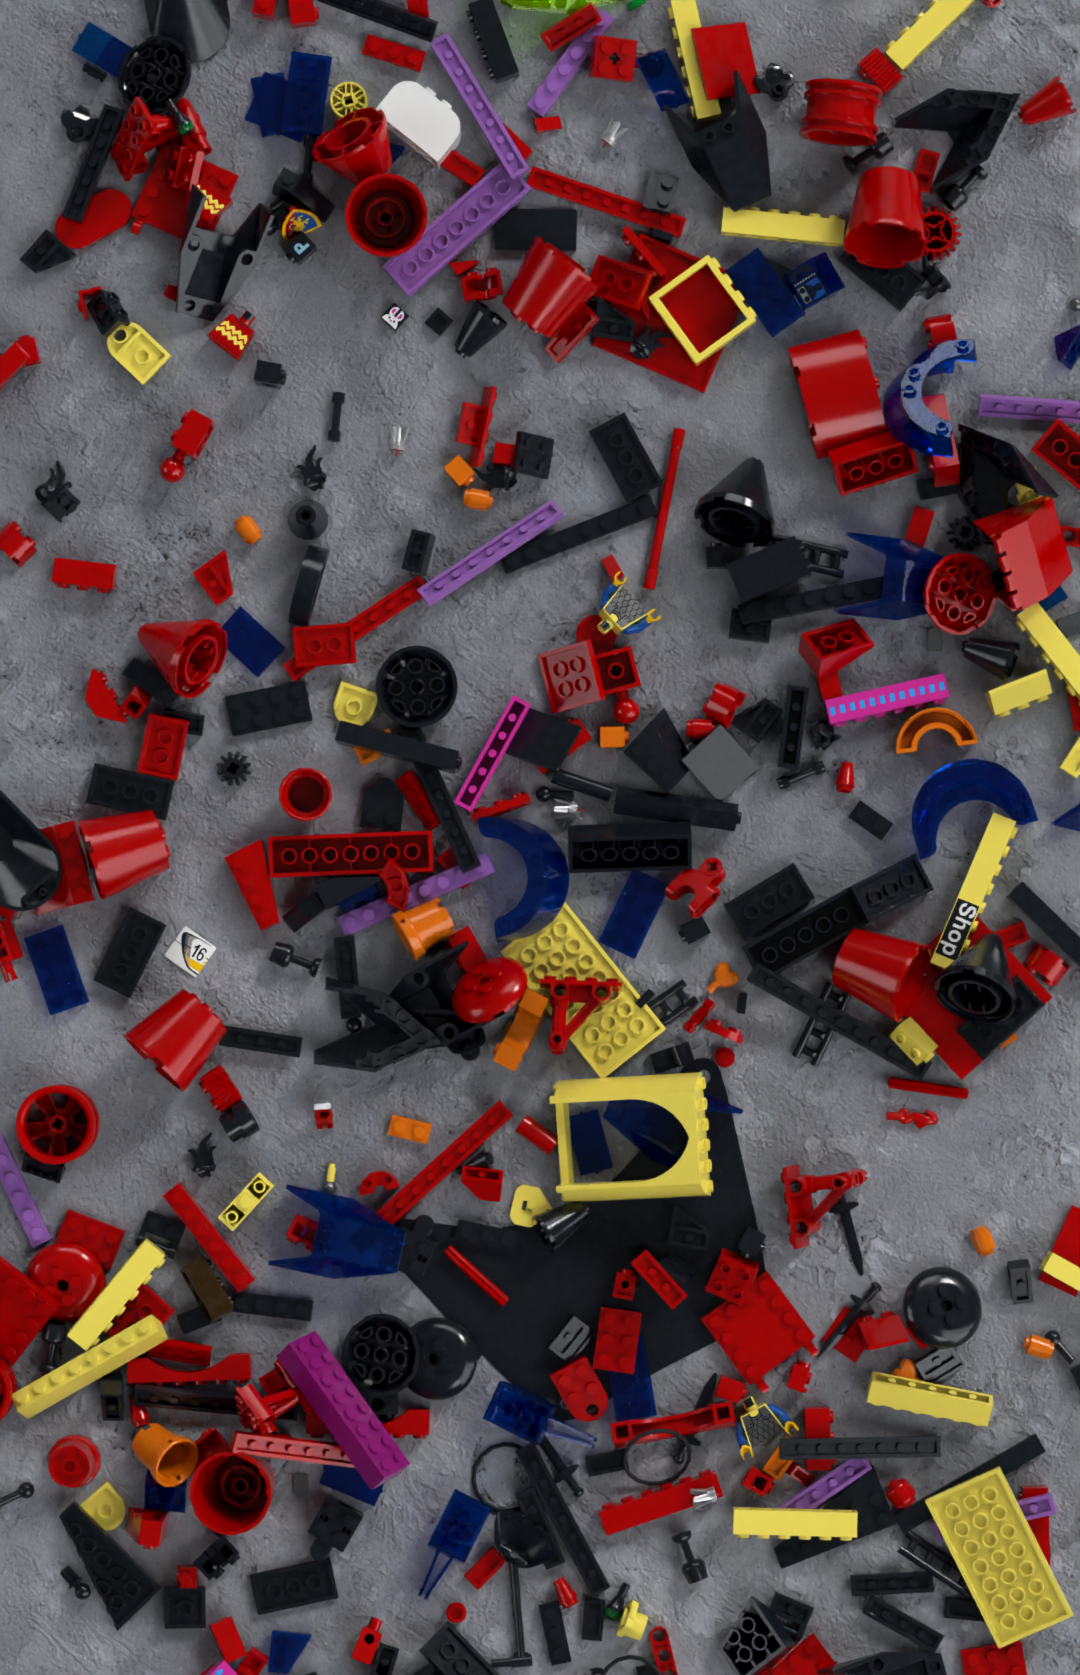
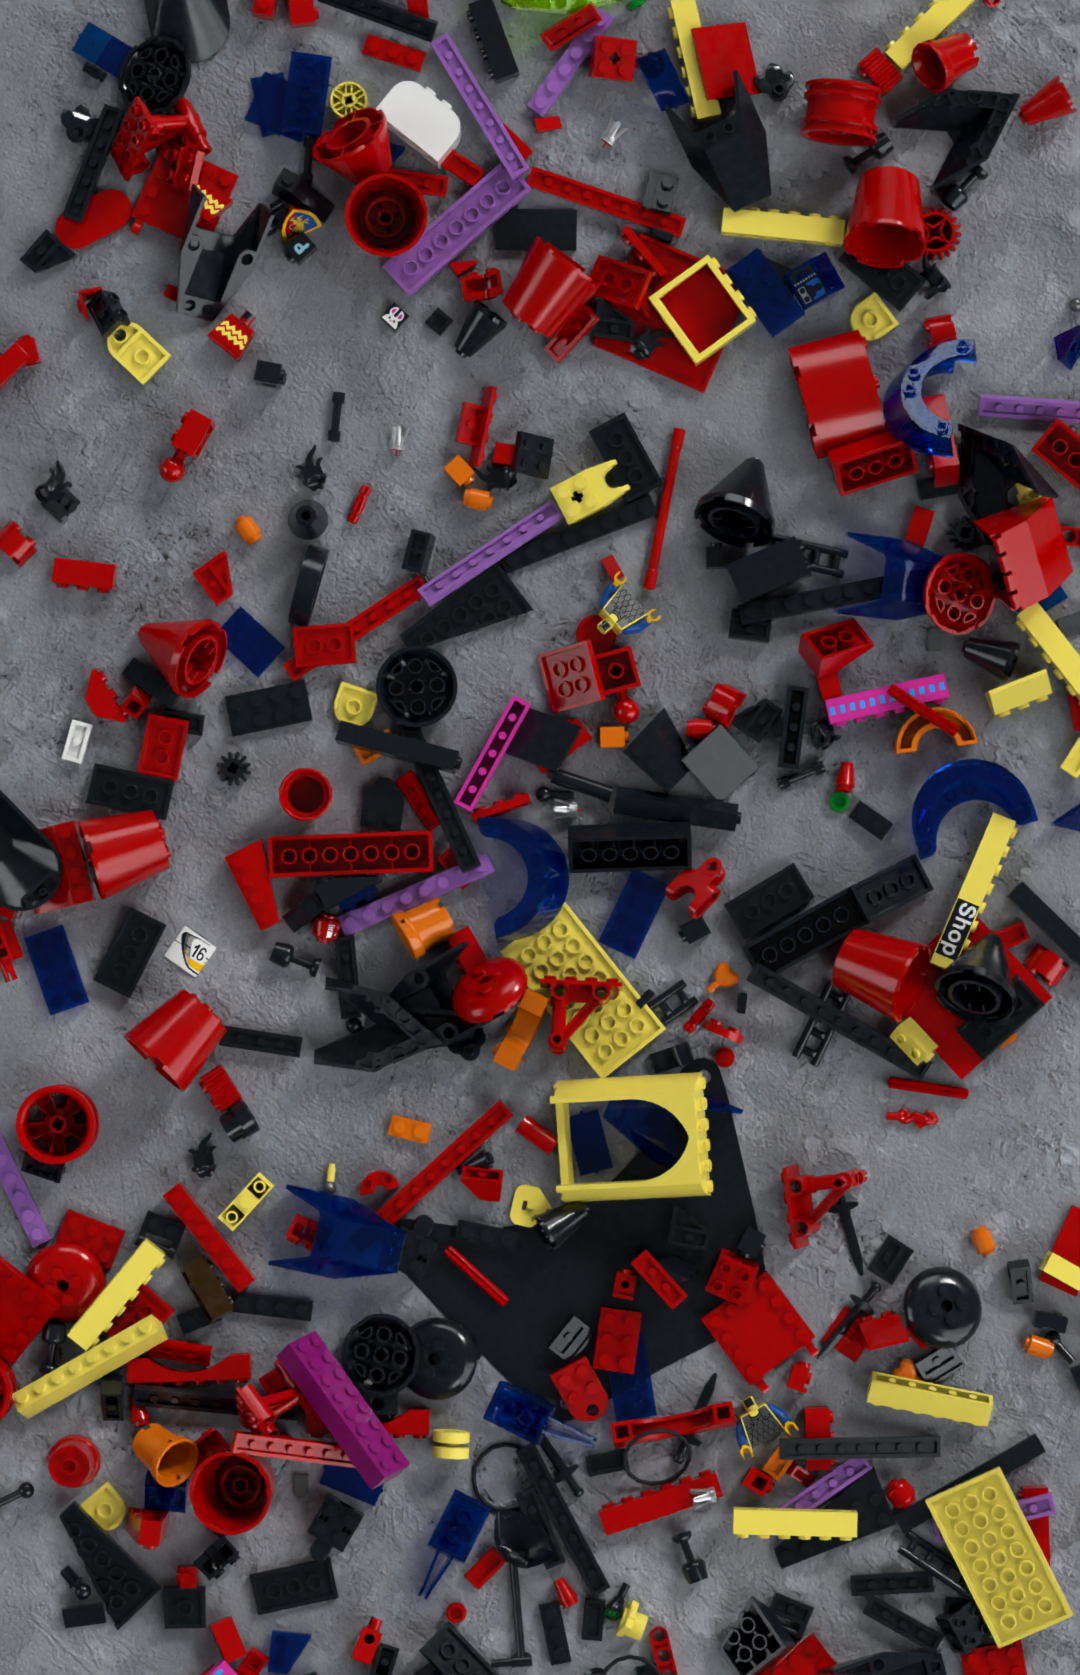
(77, 741): none -> white plate
(84, 1615): none -> black slope
(182, 123): black piece -> none
(323, 1114): red piece -> none
(326, 927): none -> red head
(359, 504): none -> red axle
(396, 883): red tile -> none
(426, 183): none -> red plate
(450, 1444): none -> light yellow wheel
(478, 604): none -> black wing
(595, 492): none -> light yellow brick
(730, 1389): red brick -> none
(839, 802): none -> green tile
(872, 318): none -> light yellow tile
(890, 1259): none -> black plate
(923, 710): none -> red axle
(925, 168): red slope -> none
(943, 60): none -> red piece
(964, 1628): none -> black bracket
(1050, 1320): none -> black piece

